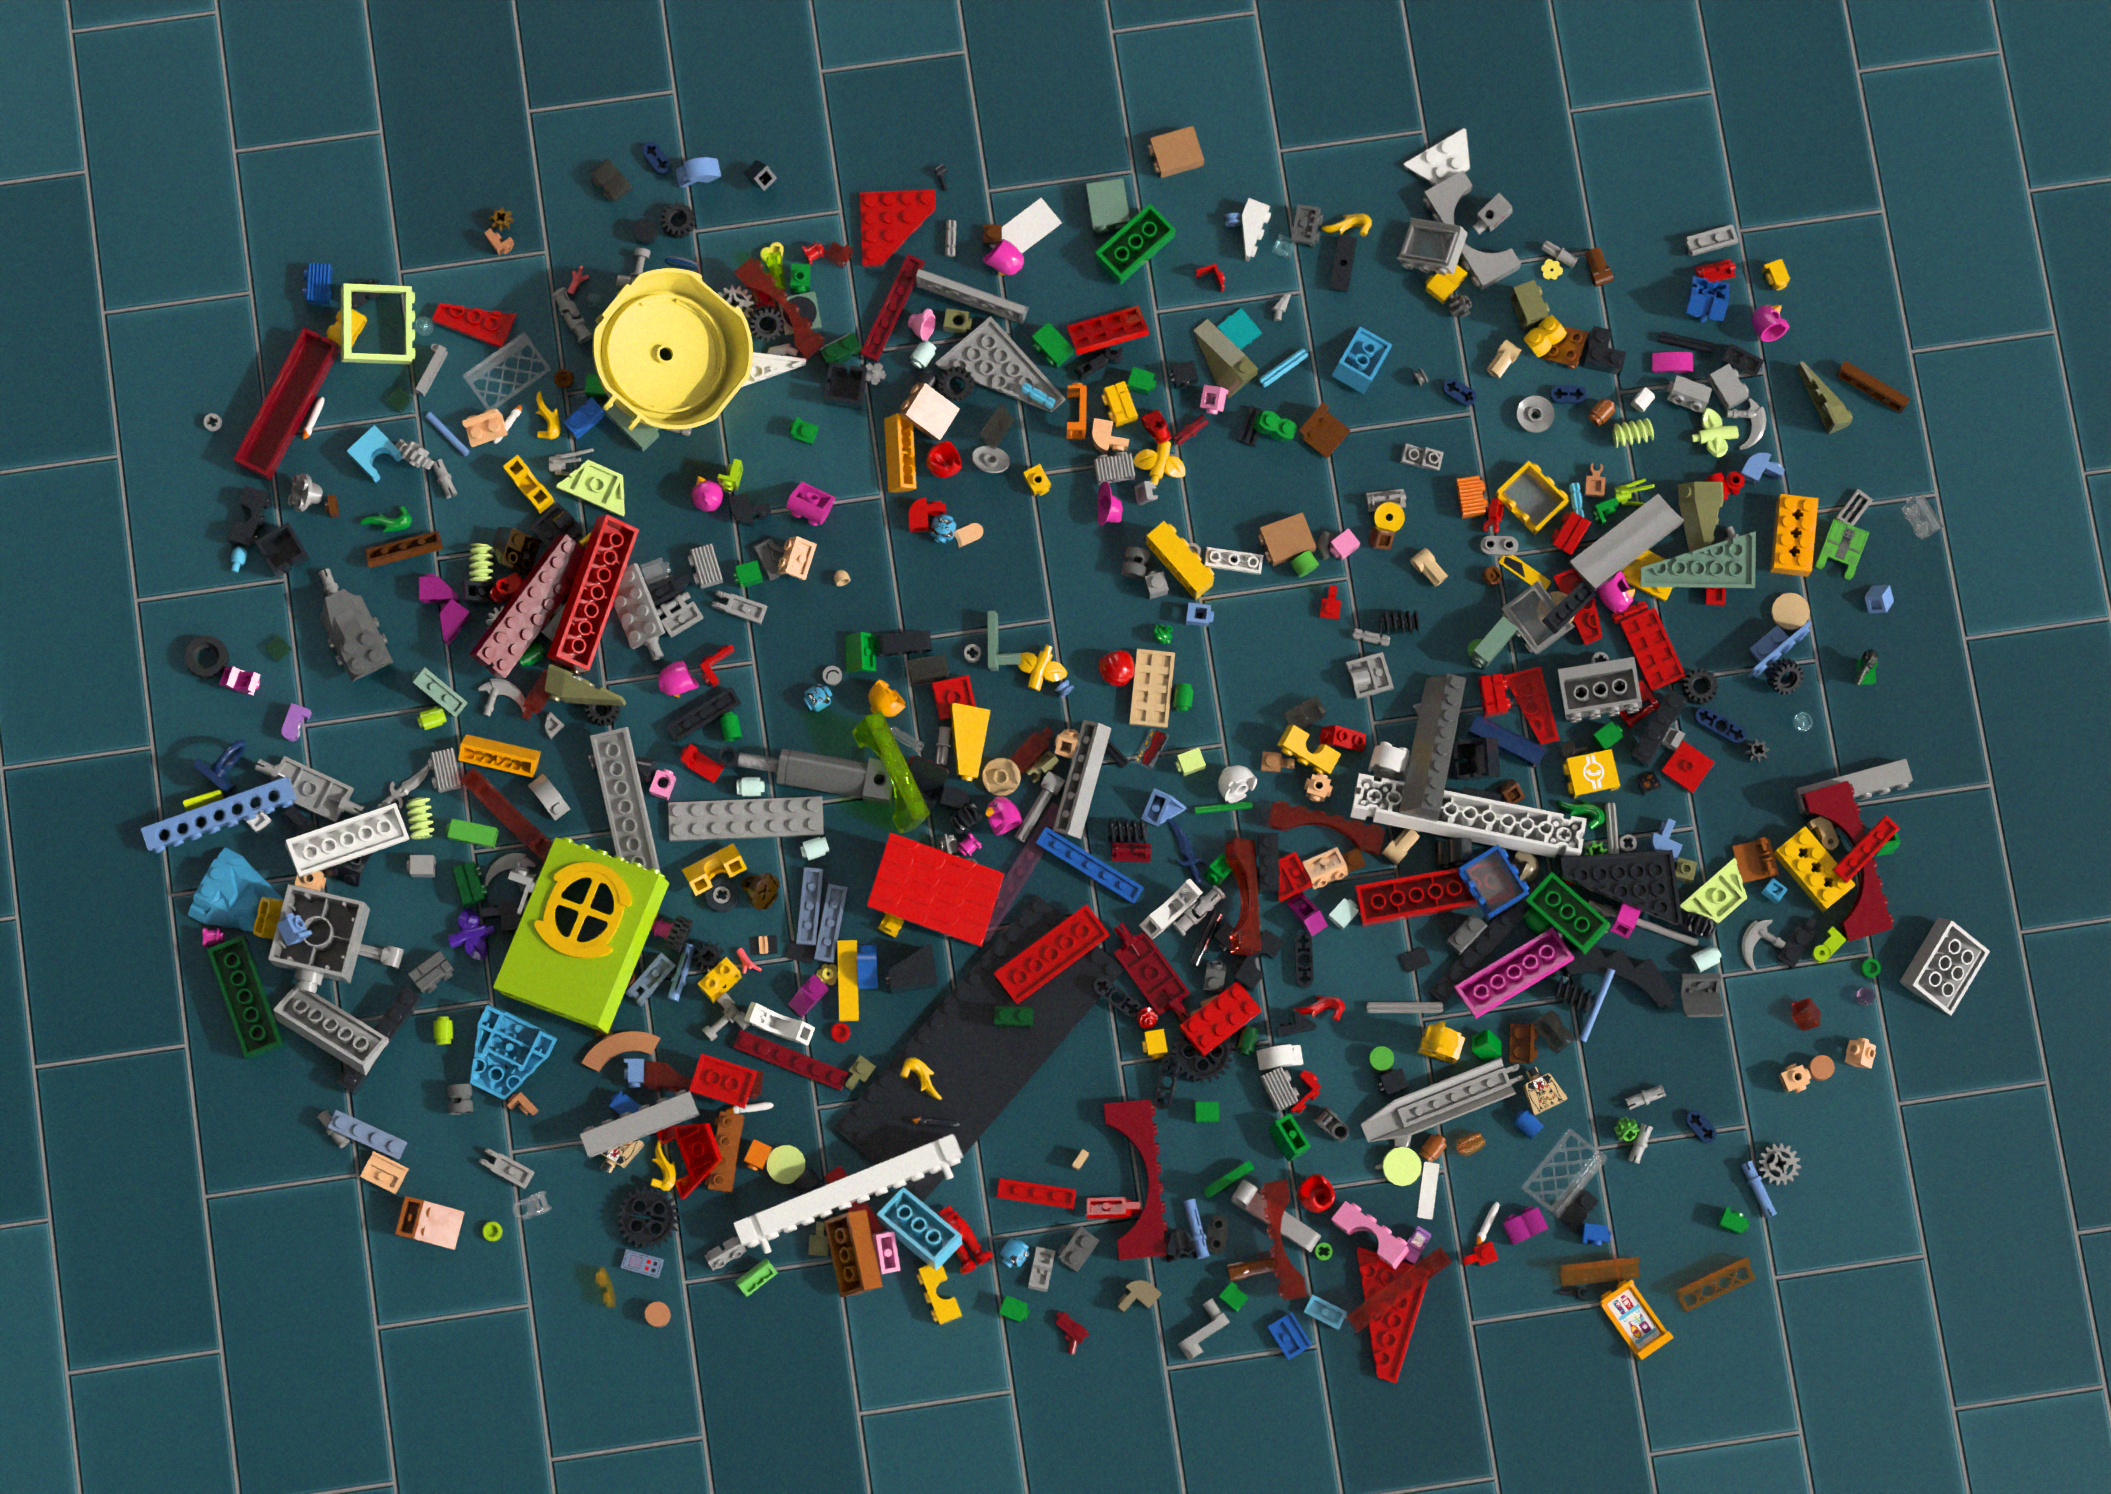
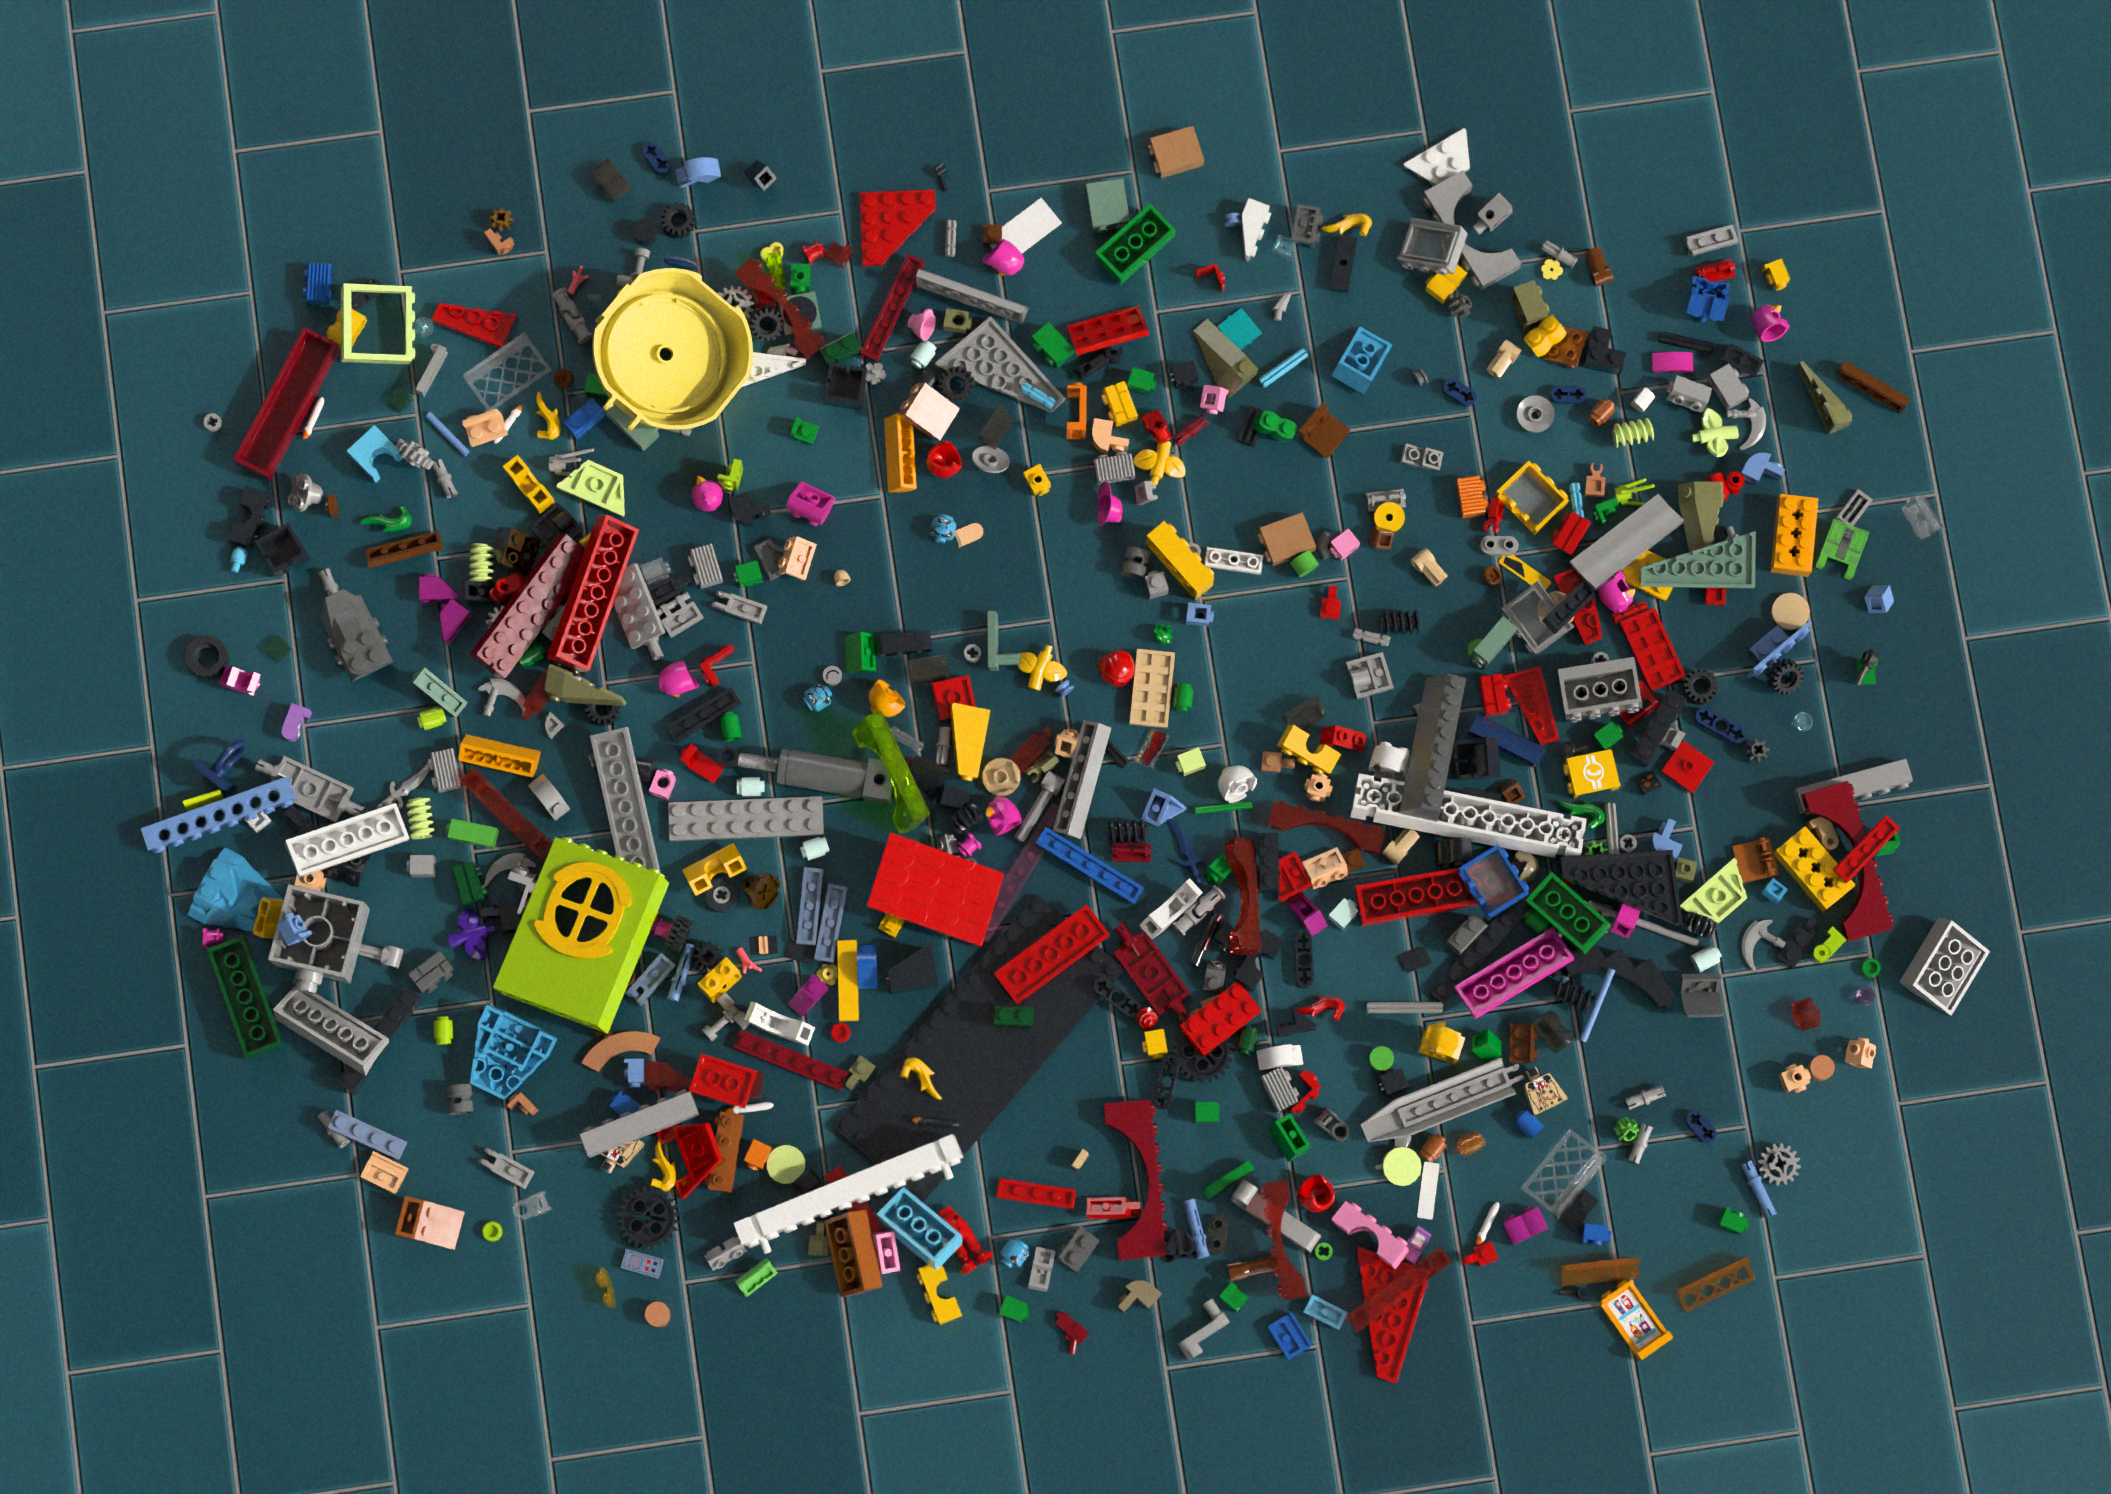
(921, 510): red brick -> none

